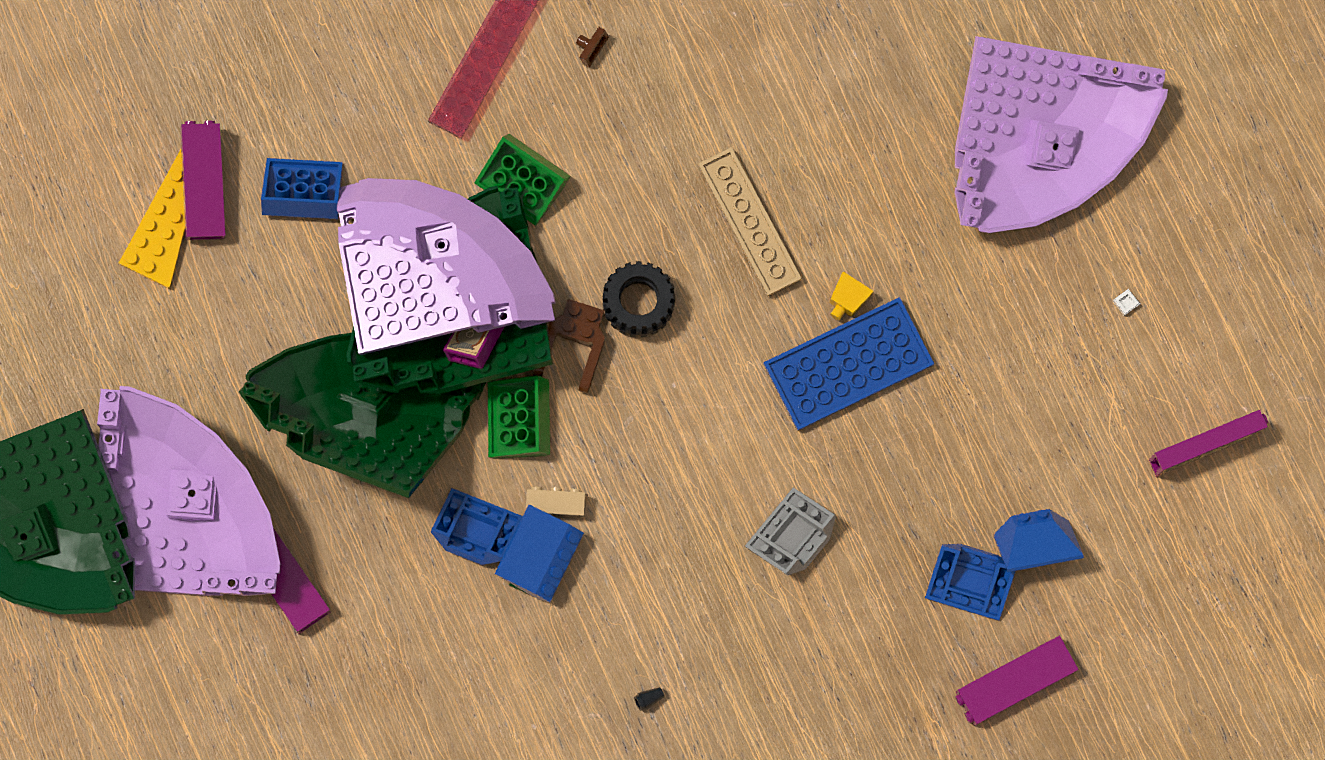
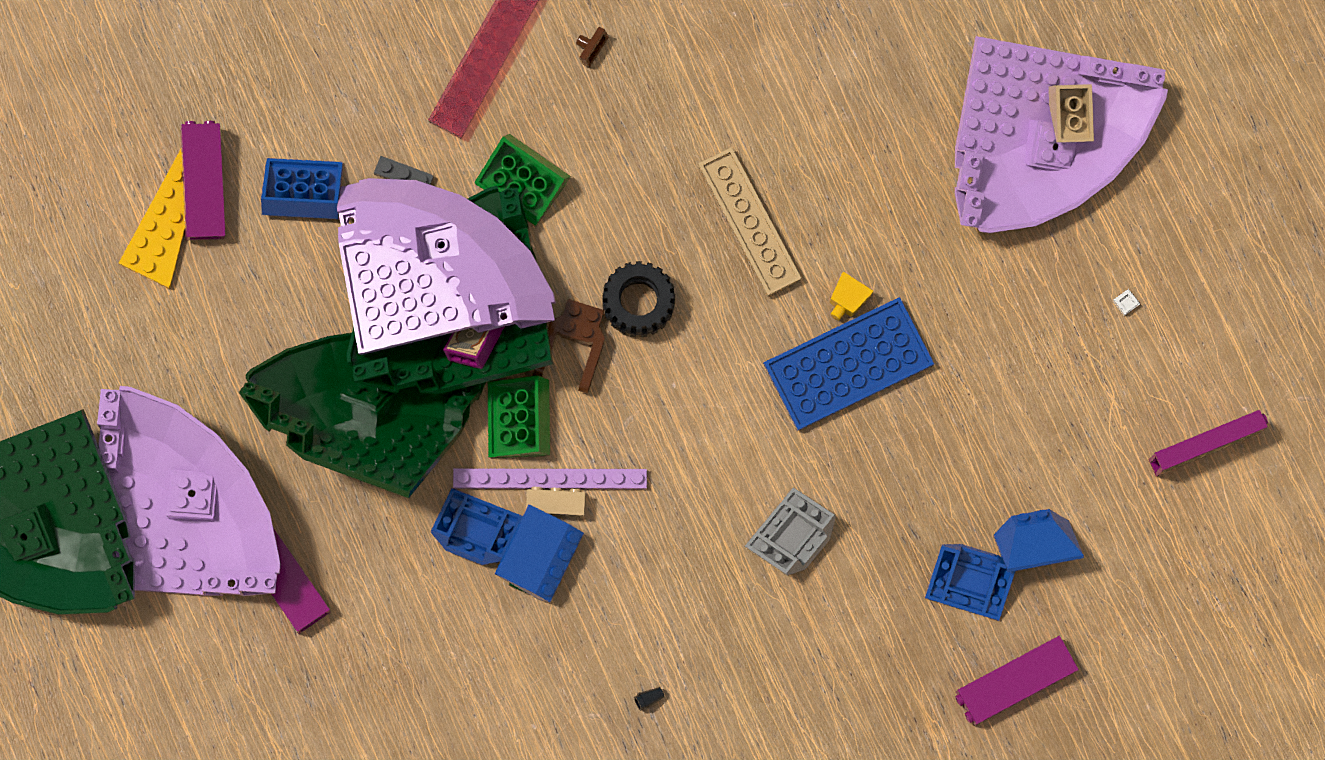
(392, 169): none -> dark grey plate
(550, 478): none -> lavender plate
(1072, 112): none -> tan slope

